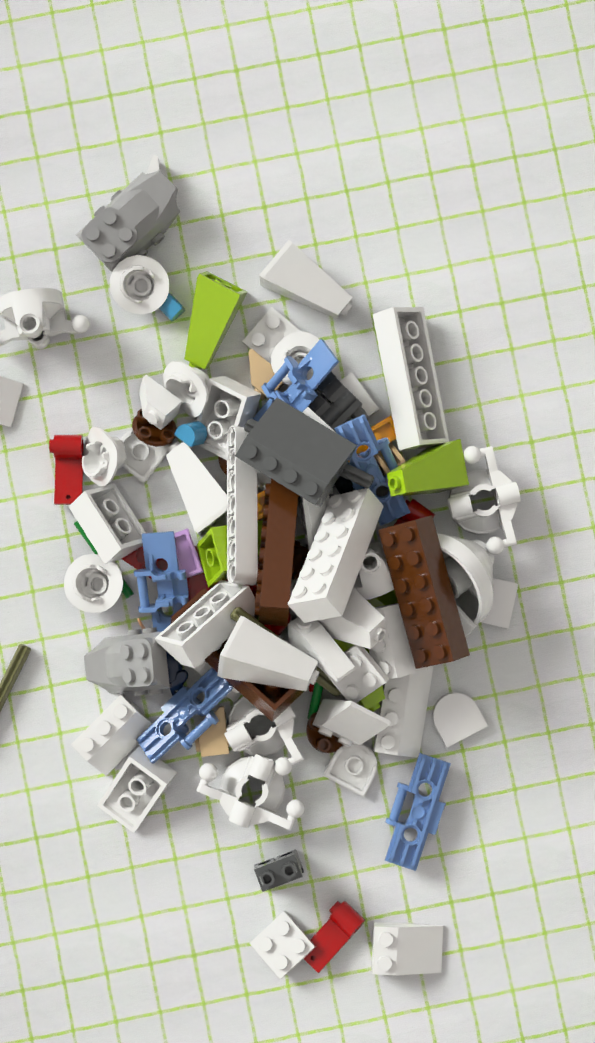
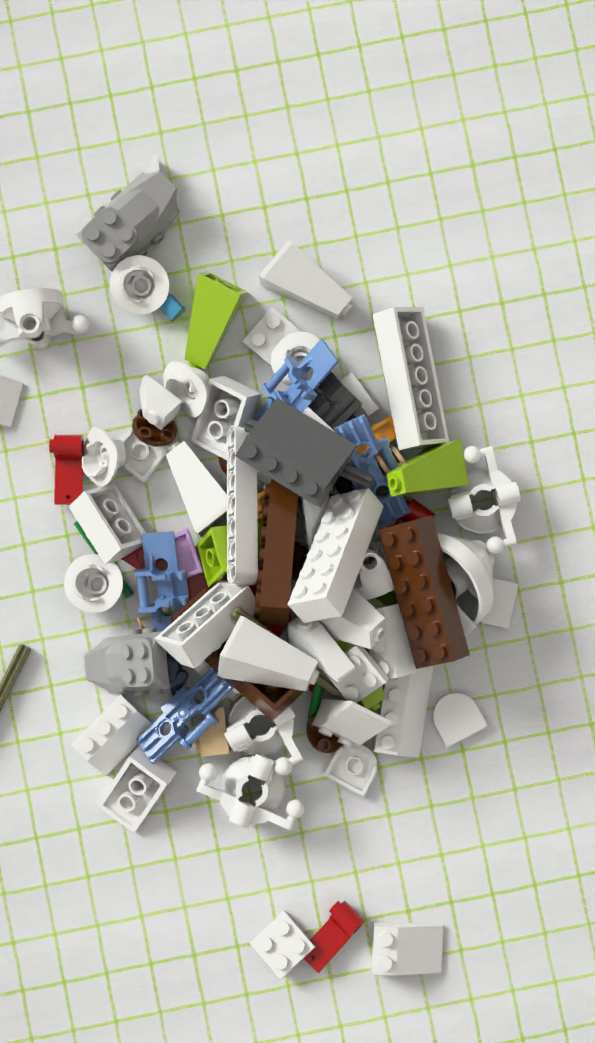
(192, 433): dark azure brick -> none
(260, 373): tan slope -> none
(278, 872): dark grey hips -> none
(423, 814): medium blue piece -> none

